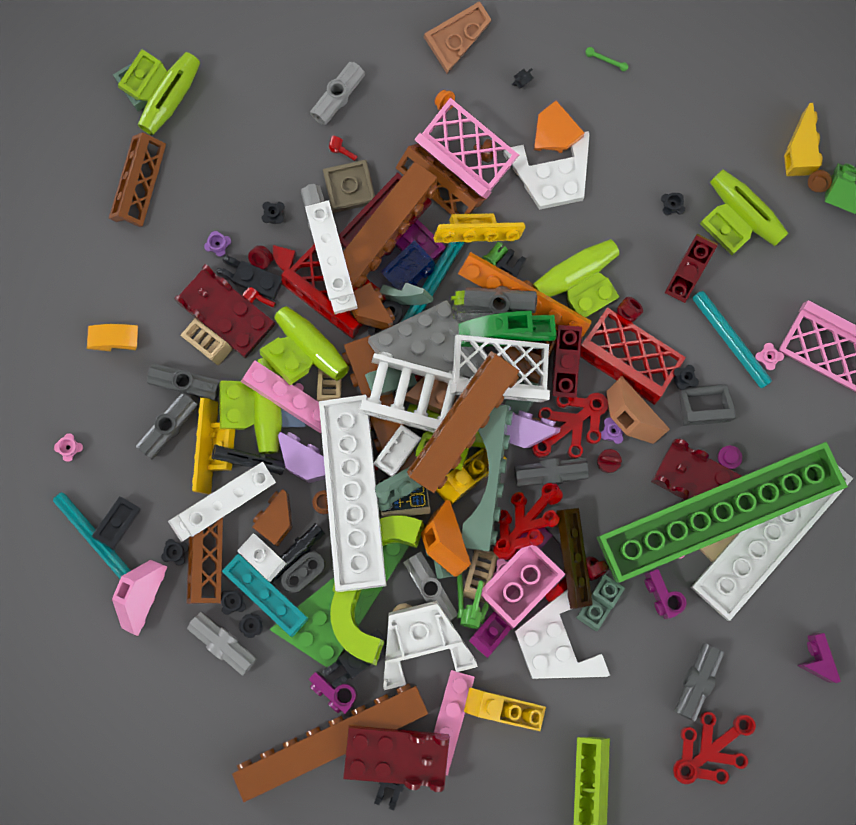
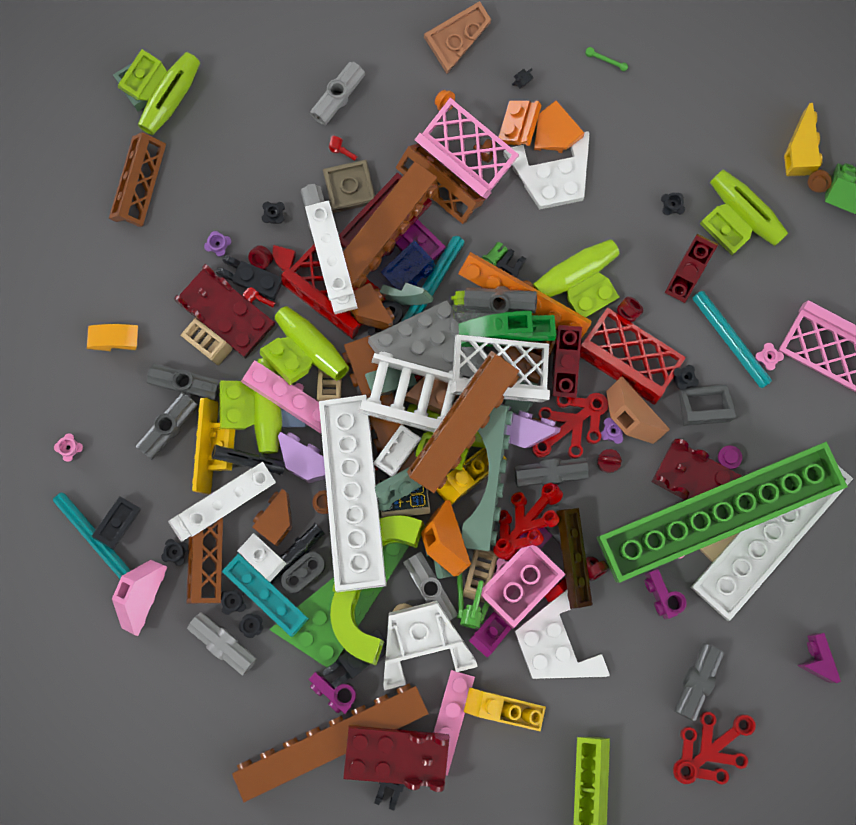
(477, 228): yellow bracket -> none
(519, 122): none -> orange plate
(603, 599): sand green slope -> none

